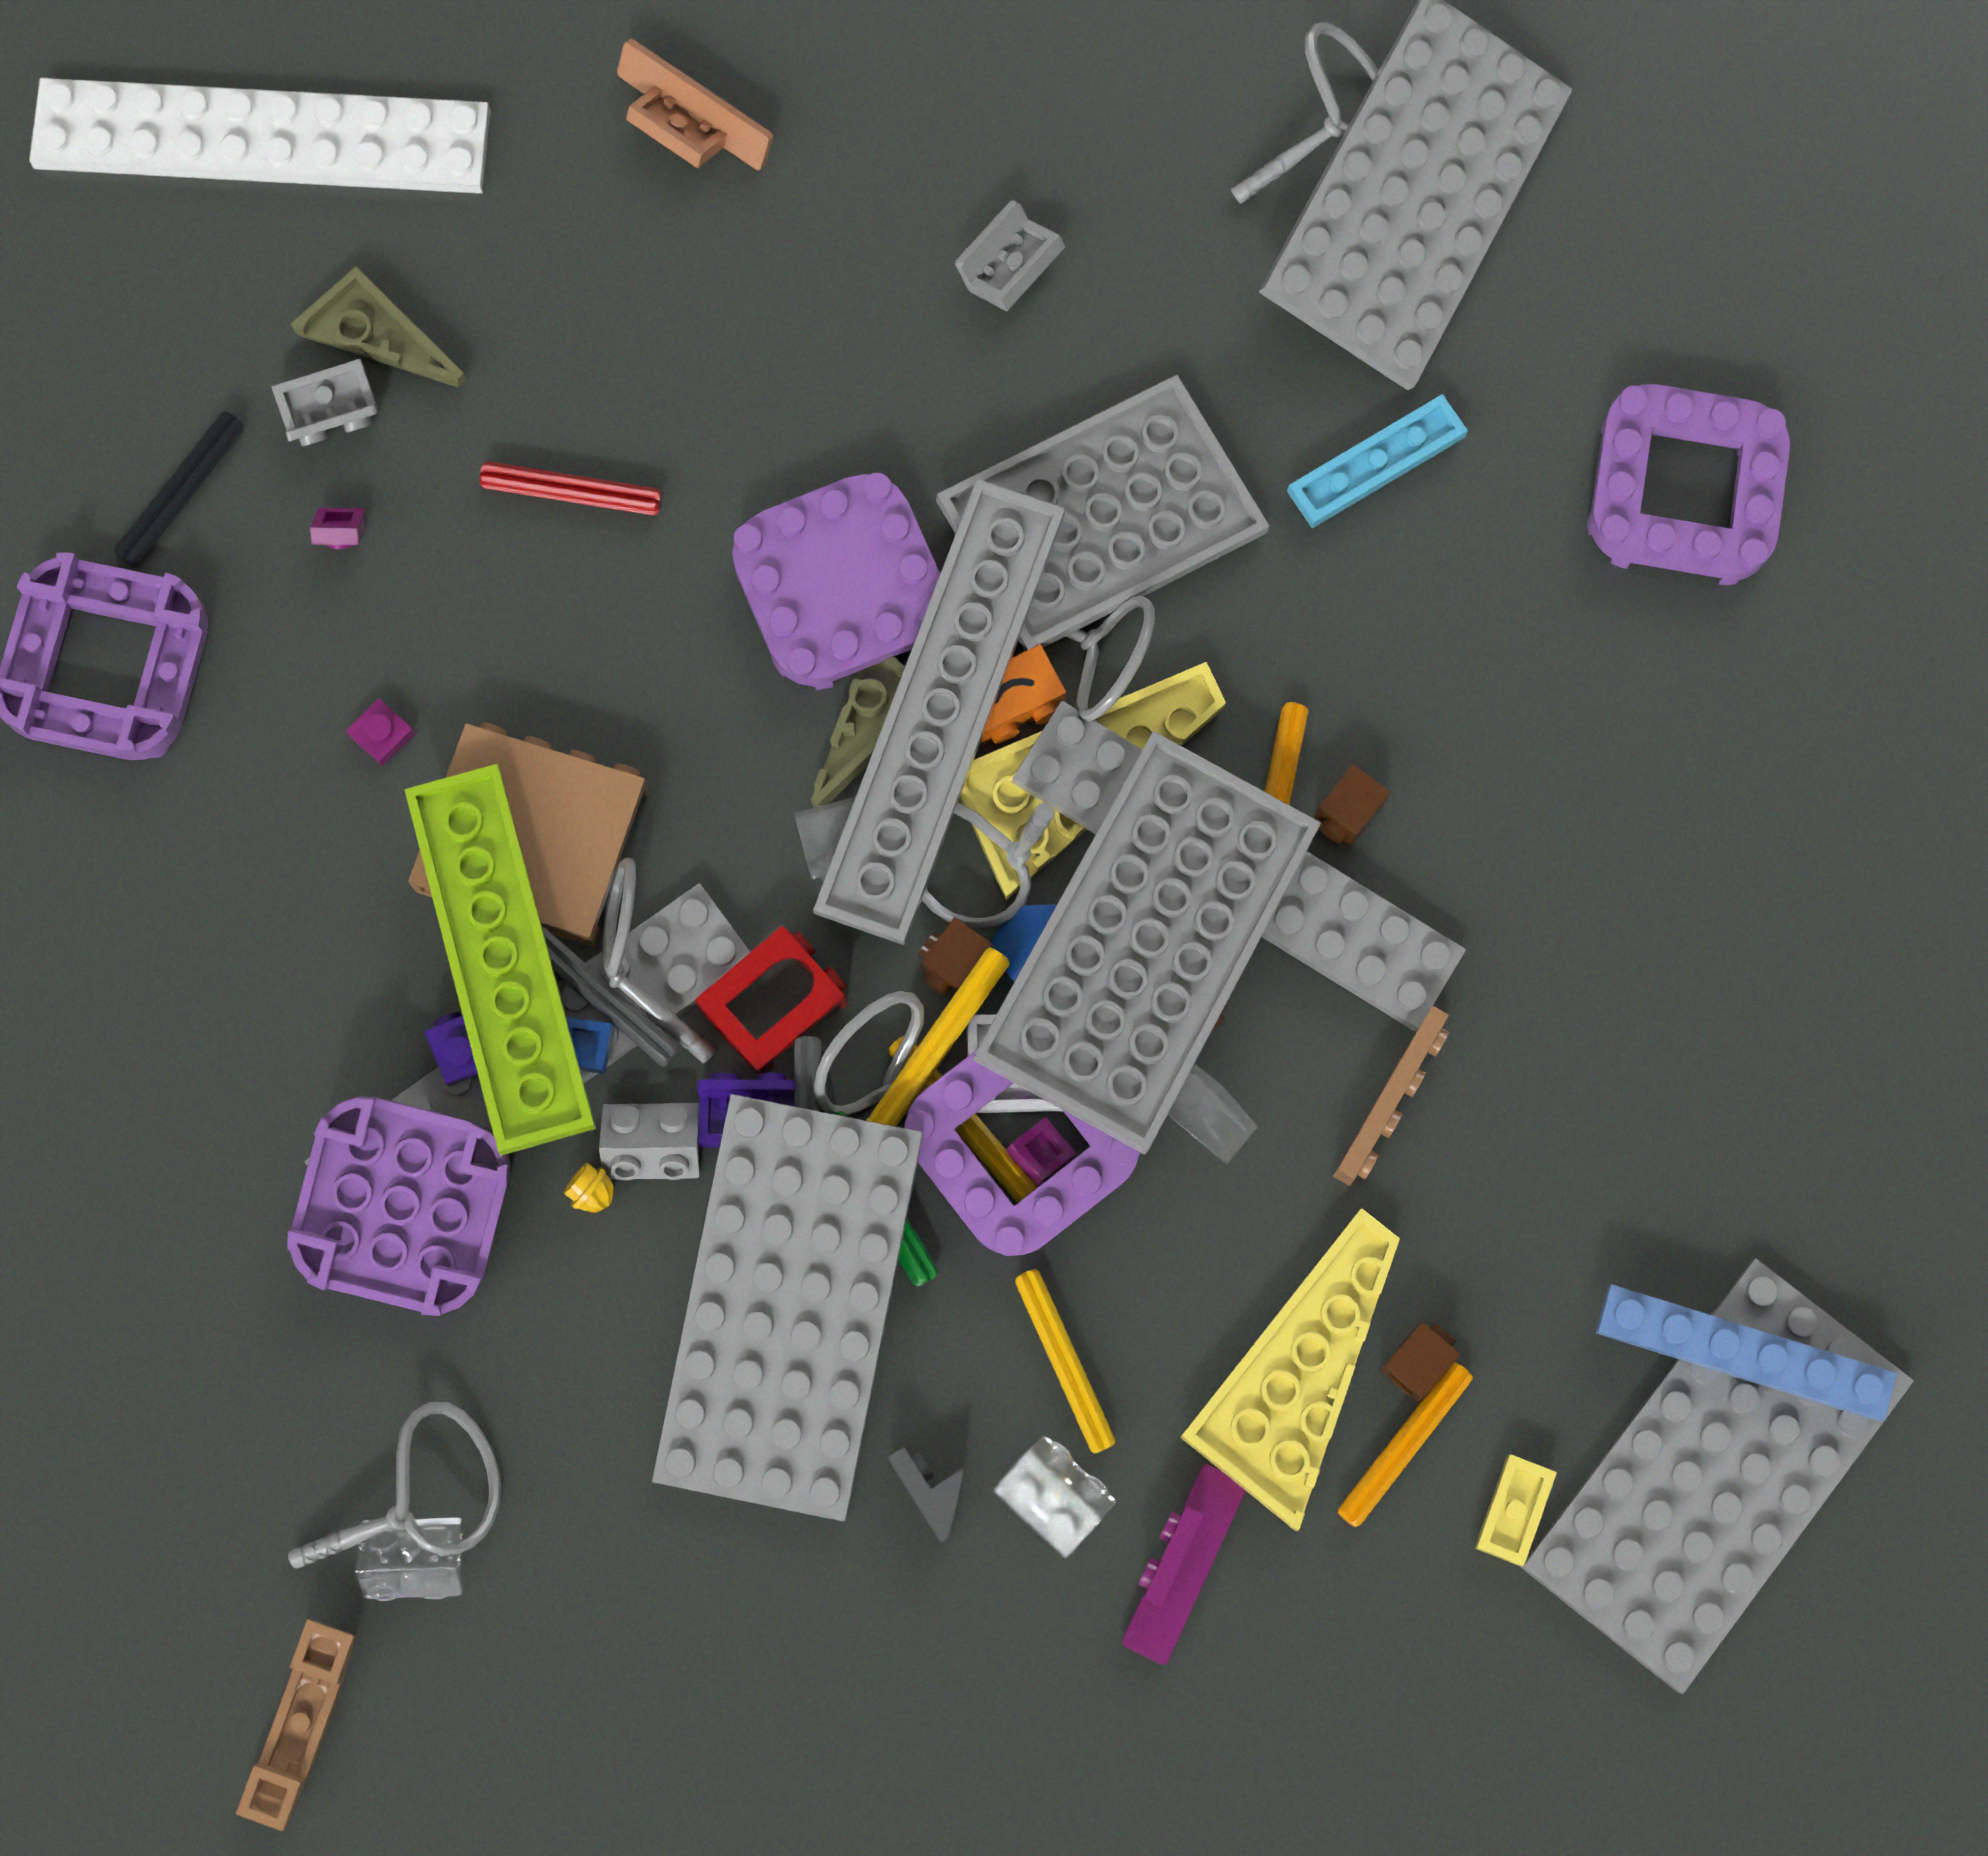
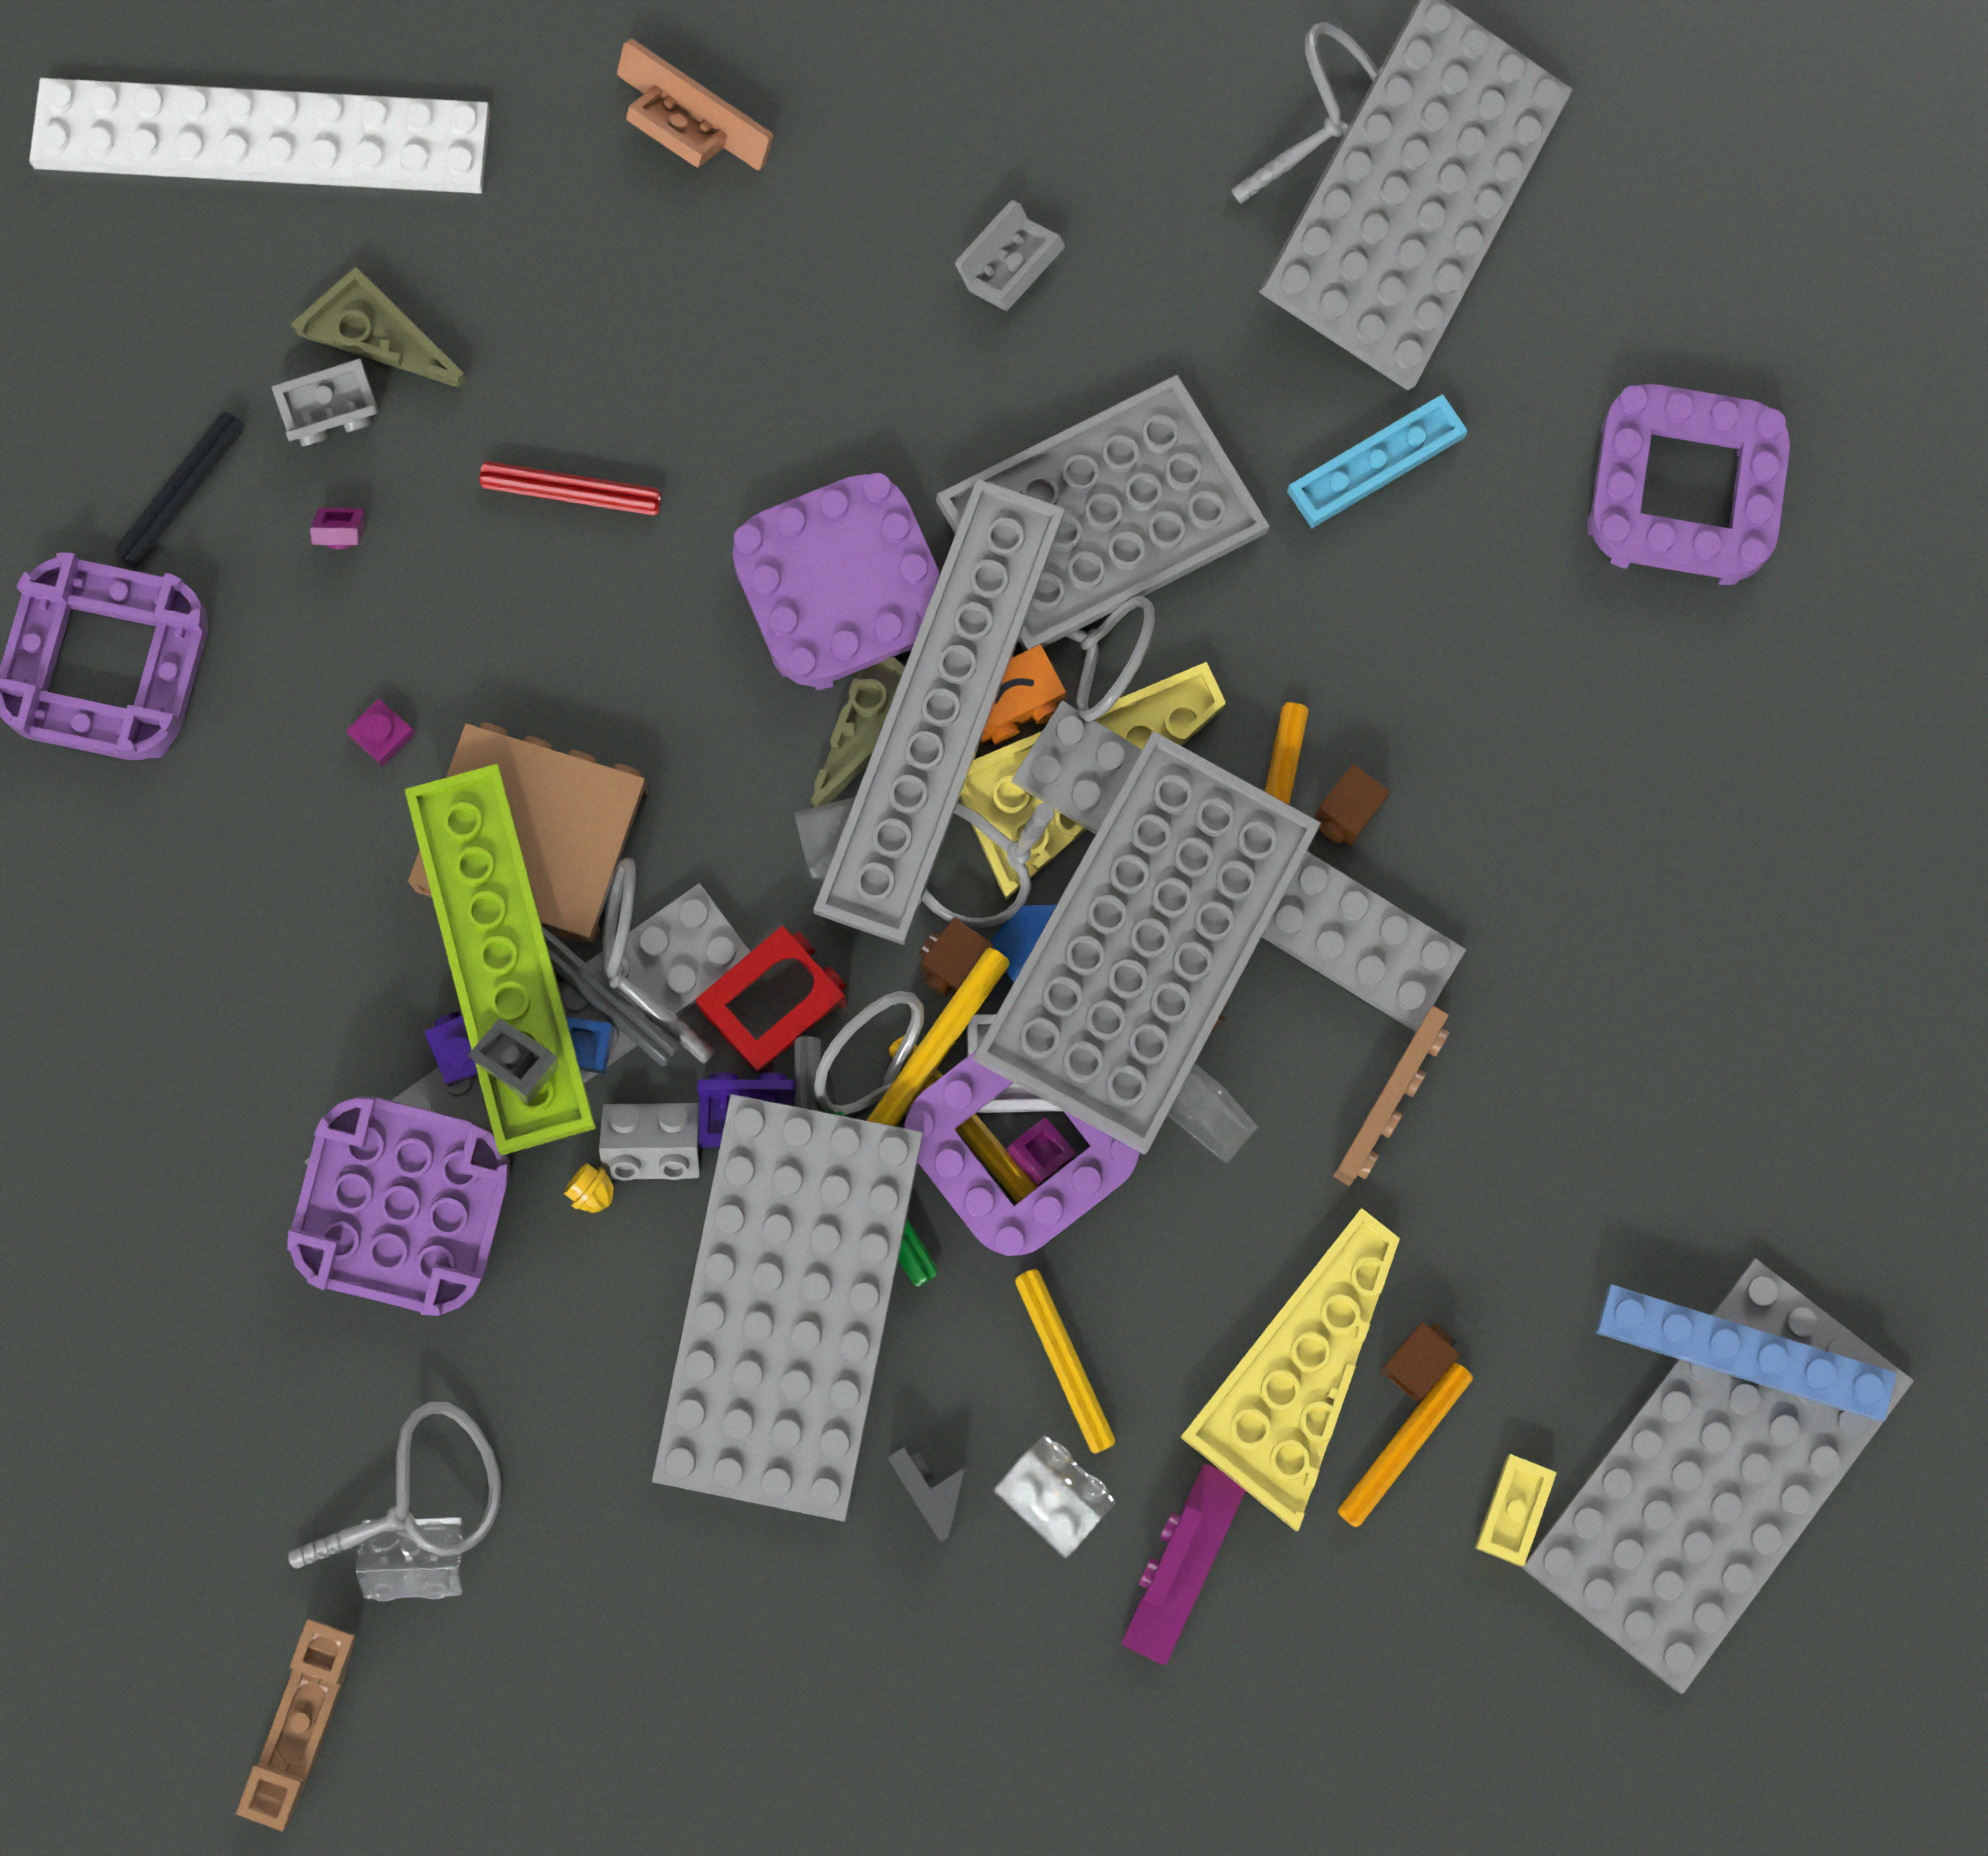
(515, 1060): none -> dark grey slope

